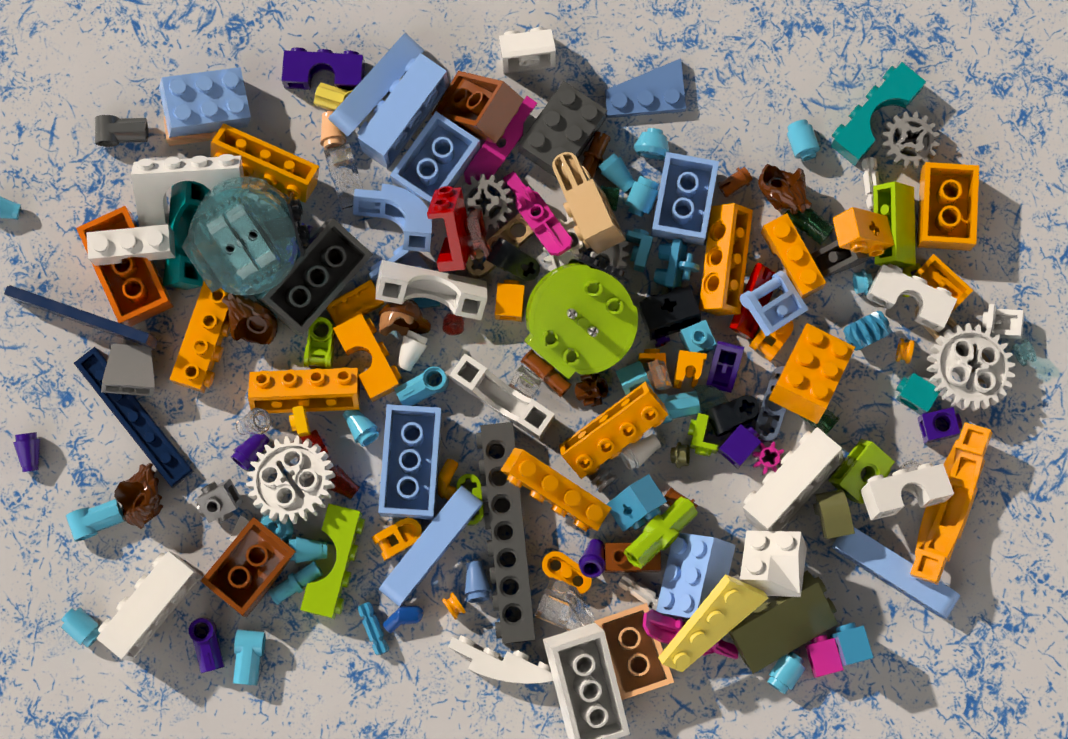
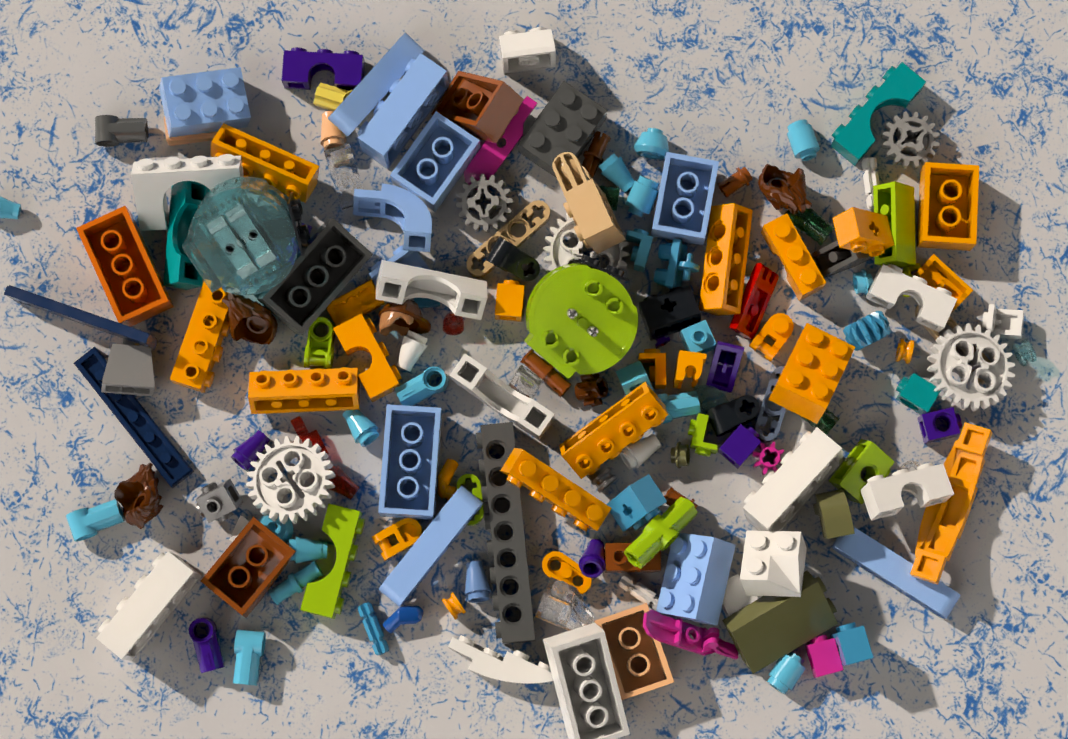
(27, 450): dark purple cone -> none
(80, 627): medium azure brick -> none
(114, 245): white arch -> none
(254, 422): clear cone -> none
(299, 421): yellow plate -> none
(449, 205): red panel -> none
(475, 227): clear red plate -> none
(545, 225): dark pink piece -> none
(648, 94): medium blue wing -> none
(658, 375): clear plate -> none
(717, 615): light yellow wing -> none
(778, 311): light blue plate -> none

